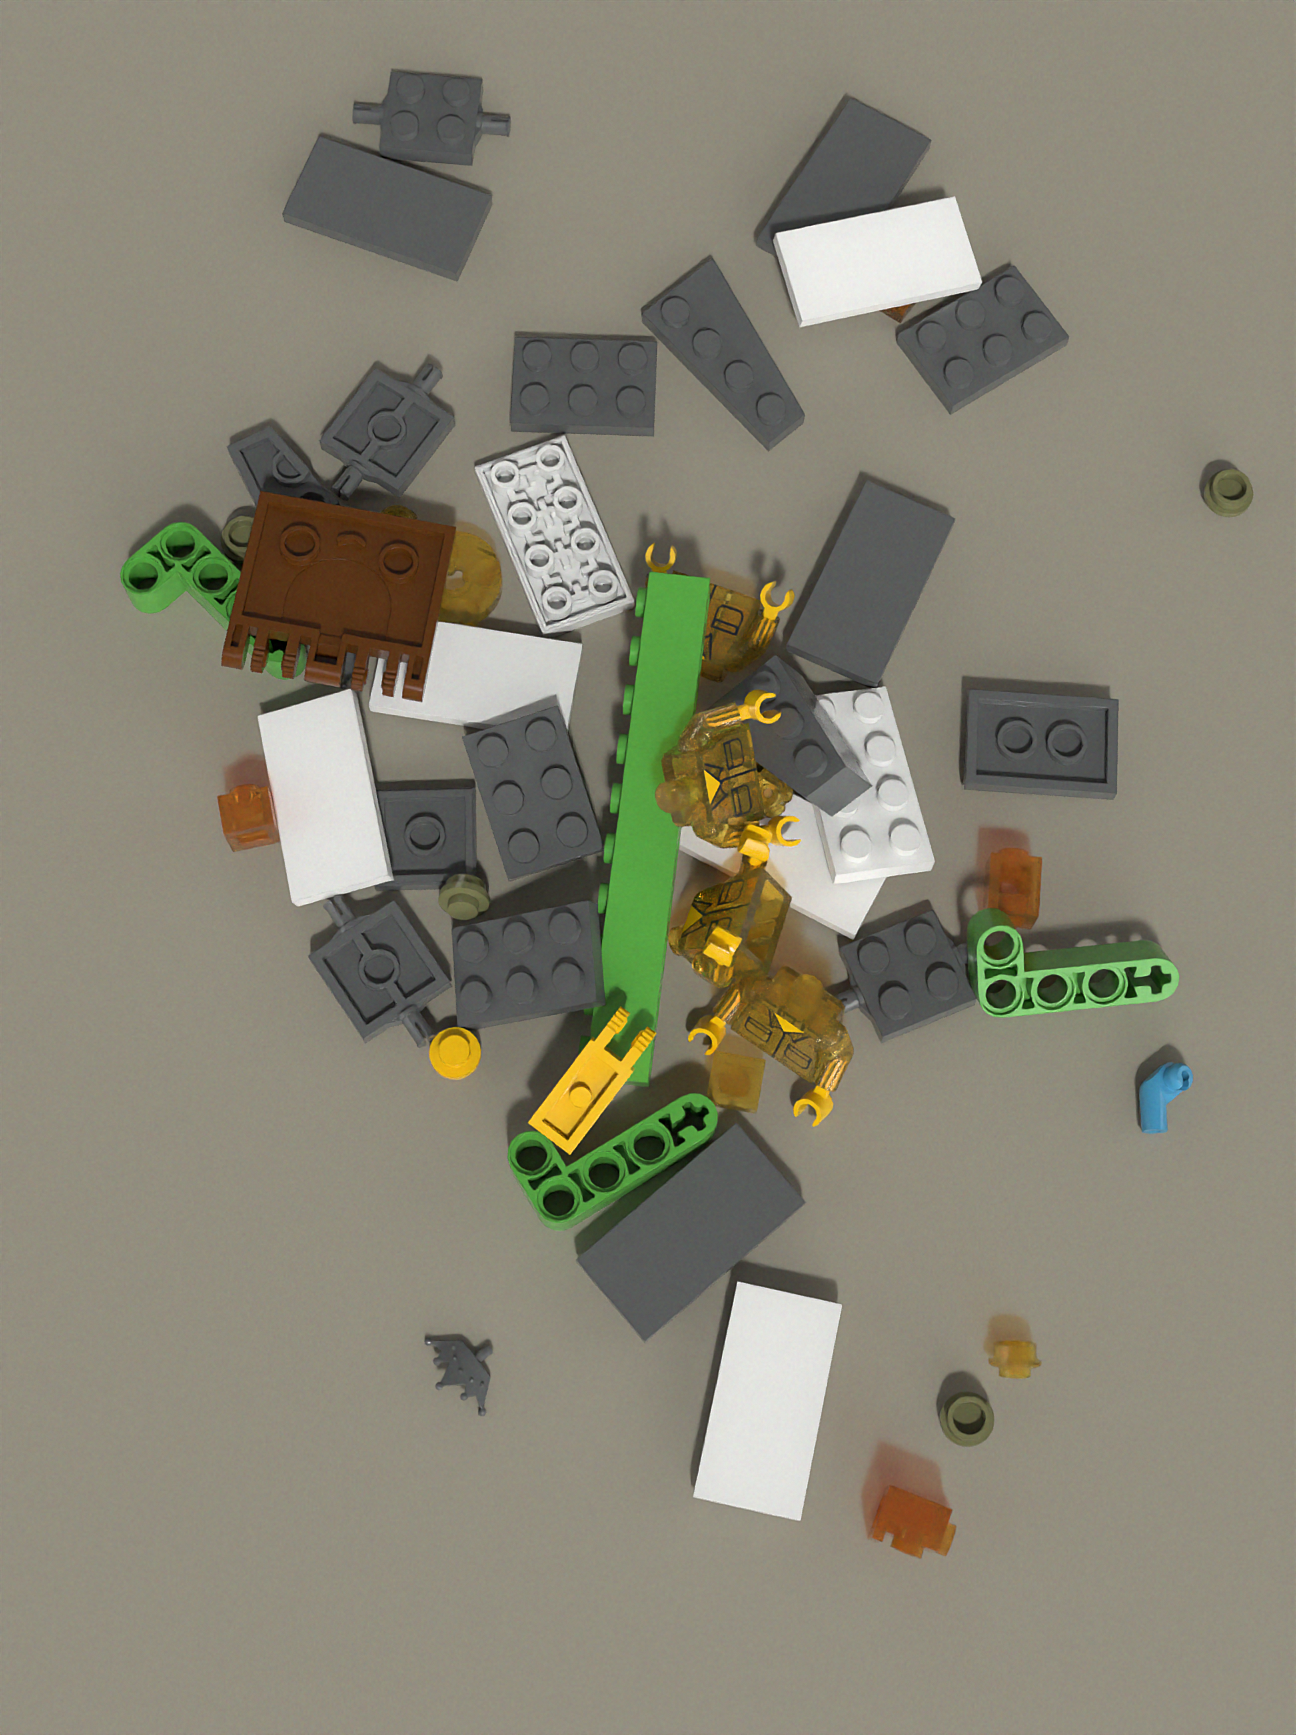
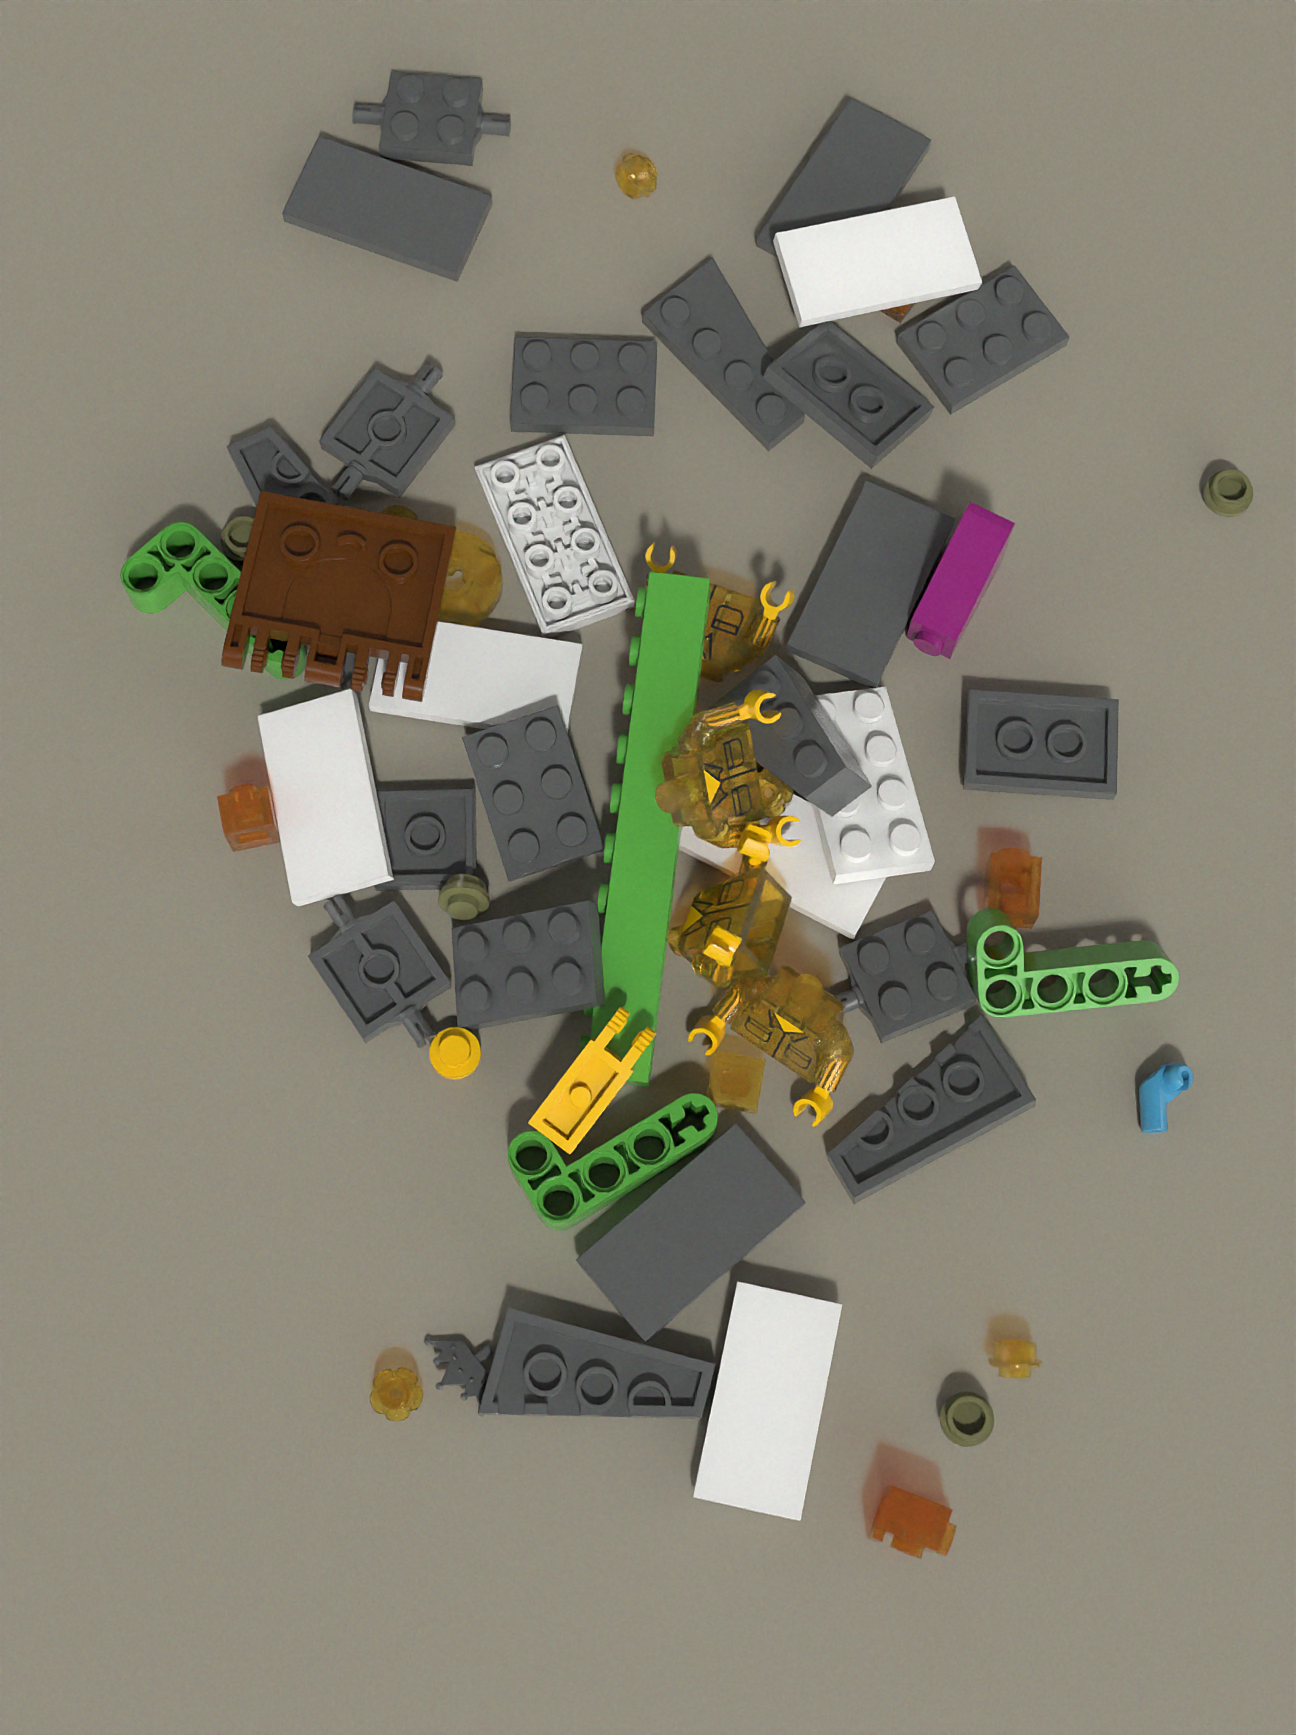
(410, 1397): none -> clear yellow plate
(579, 1372): none -> dark grey wing
(636, 176): none -> clear yellow plate
(848, 393): none -> dark grey plate
(946, 1106): none -> dark grey wing
(960, 581): none -> magenta slope

